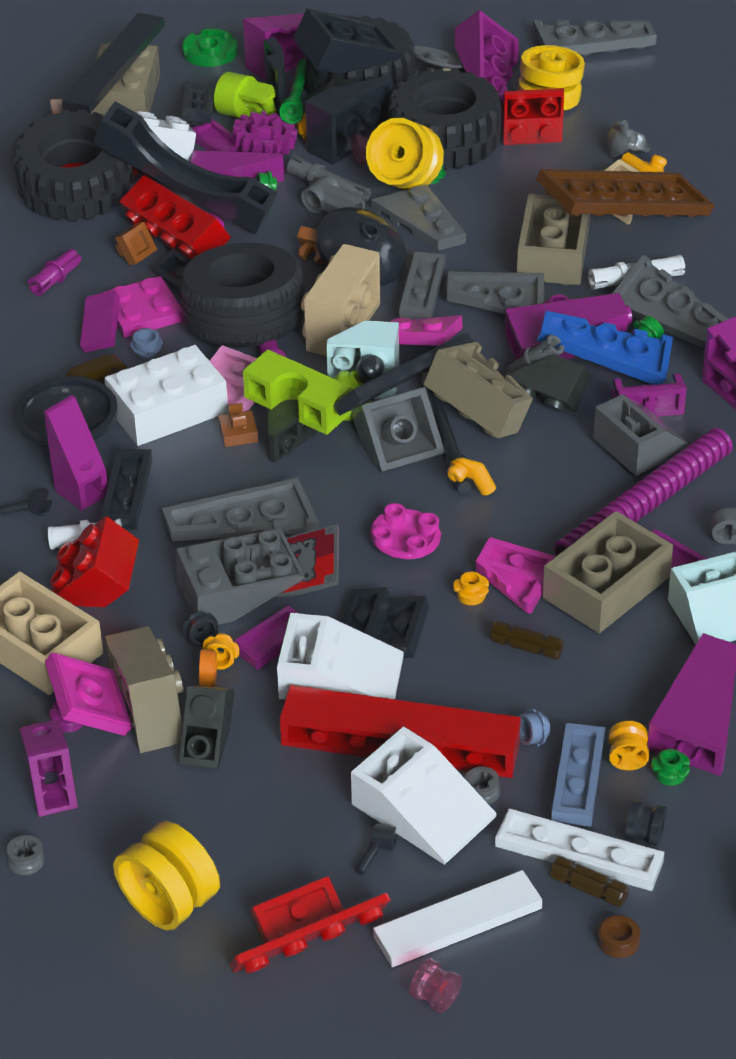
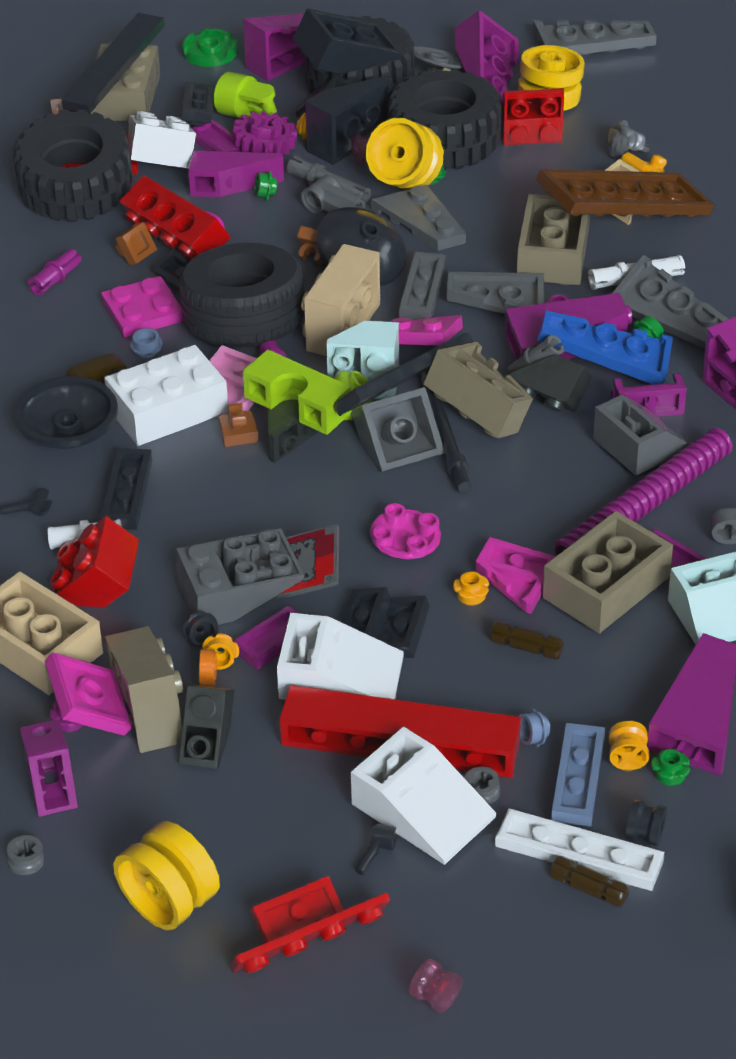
(75, 460): magenta slope -> none
(100, 321): magenta tile -> none
(133, 141): black arch -> none
(243, 513): dark grey wing -> none
(275, 70): black slope -> none
(292, 108): green piece -> none
(372, 368): black hinge -> none
(457, 918): white tile -> none
(466, 468): light orange arm -> none
(619, 936): reddish brown tile -> none

